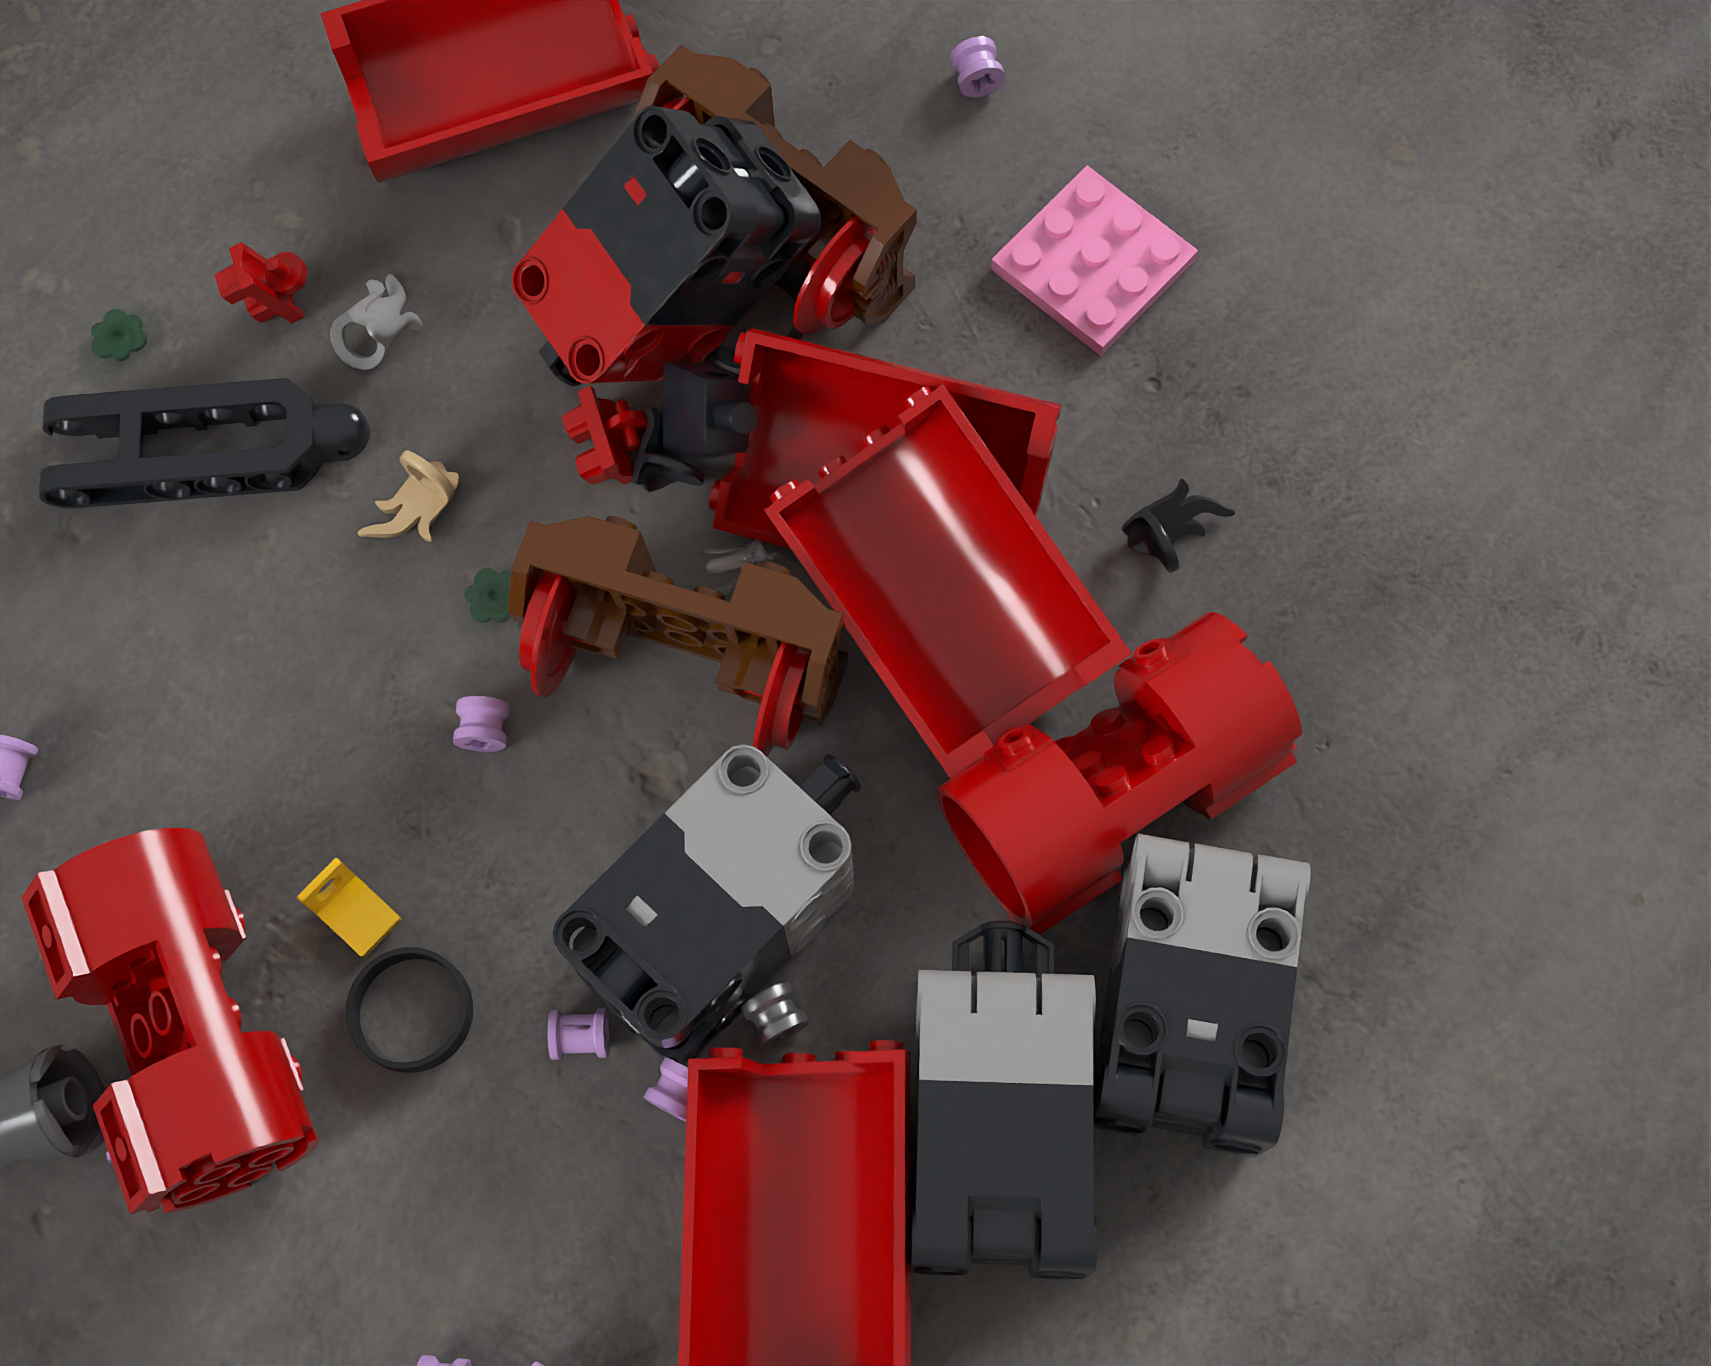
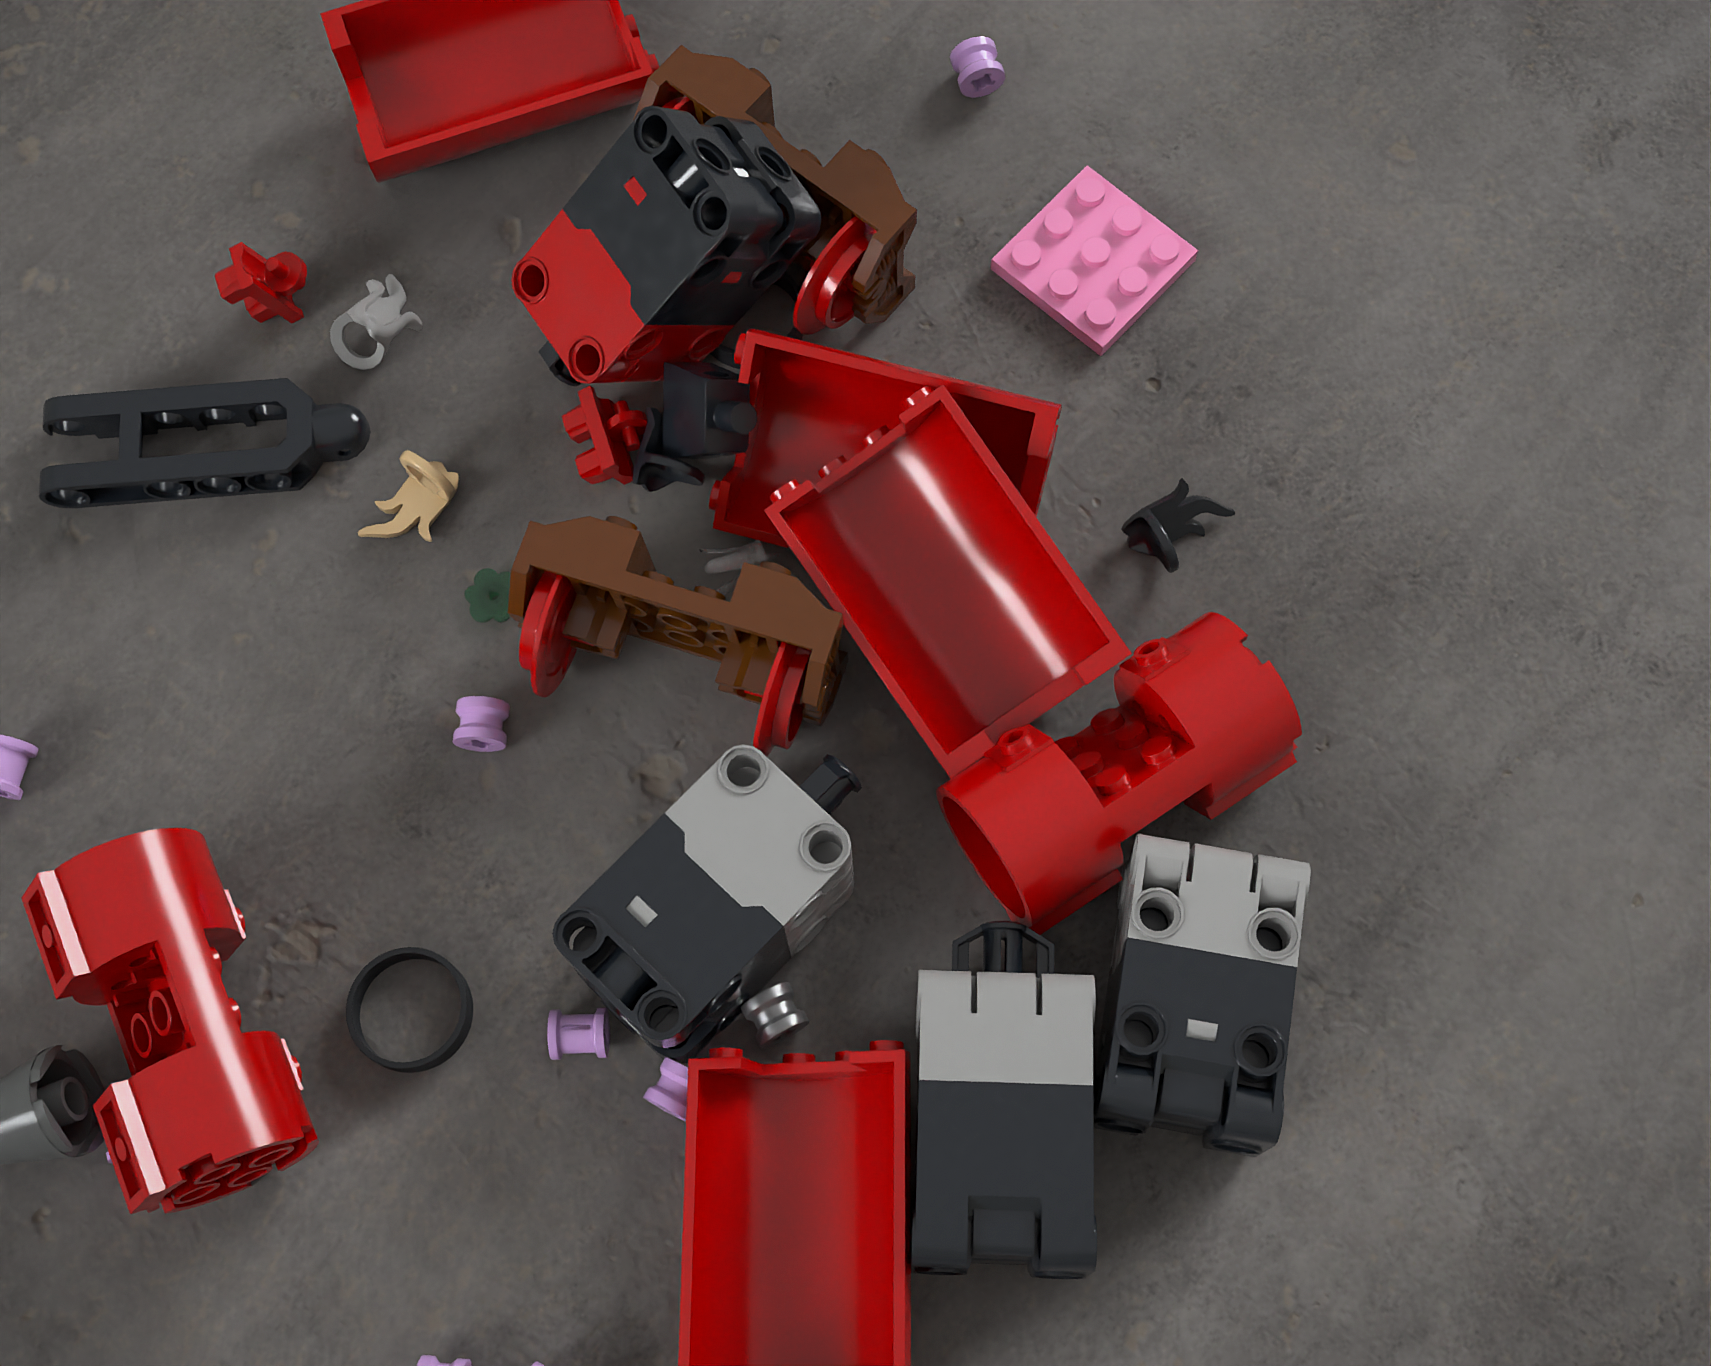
(118, 335): clear green plant -> none
(350, 908): yellow bracket -> none

